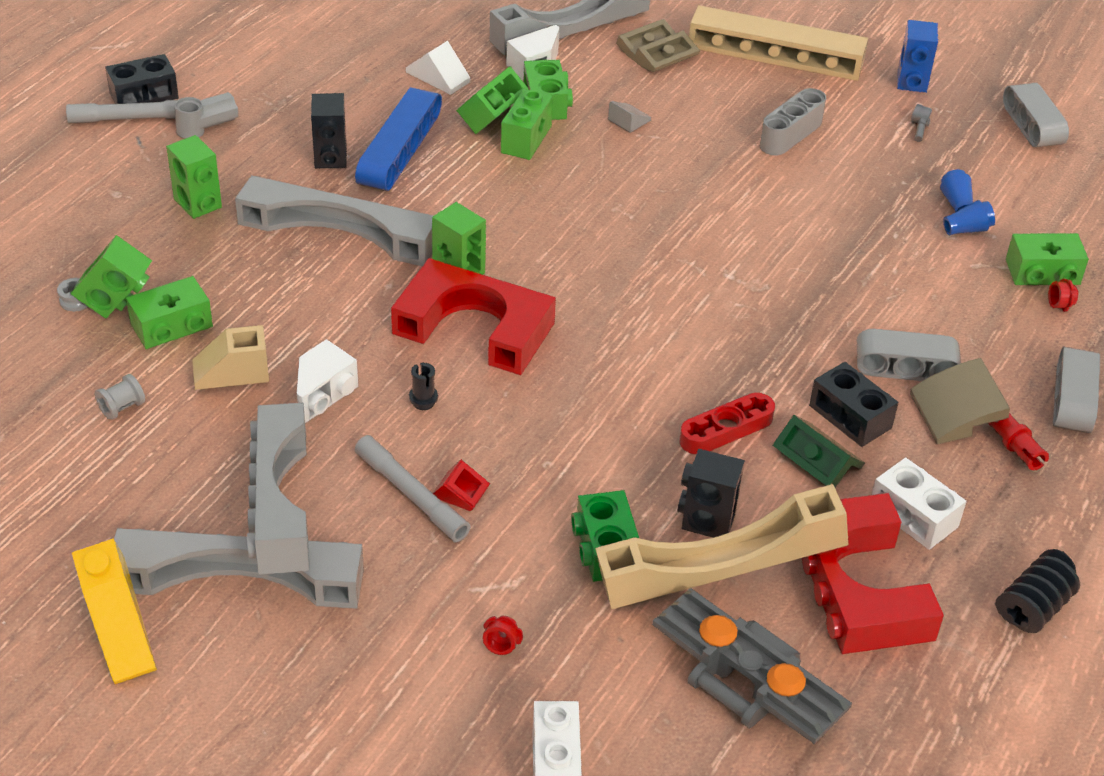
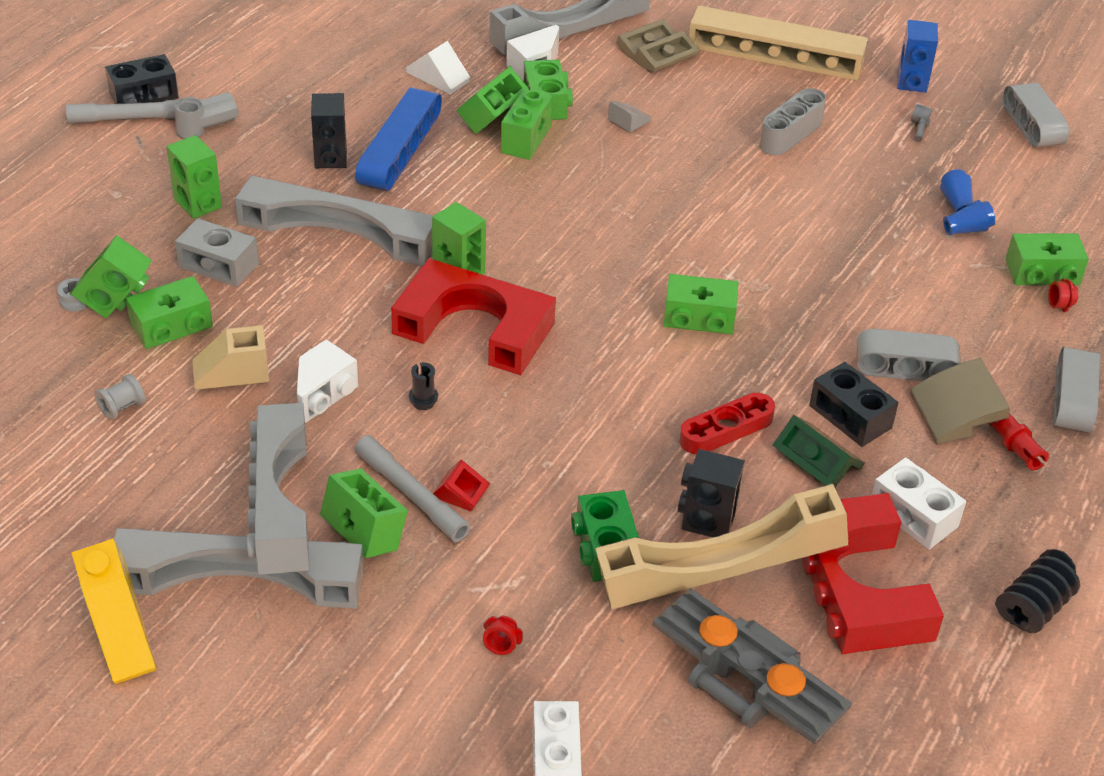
(217, 252): none -> light grey brick
(363, 512): none -> bright green brick
(701, 304): none -> bright green brick

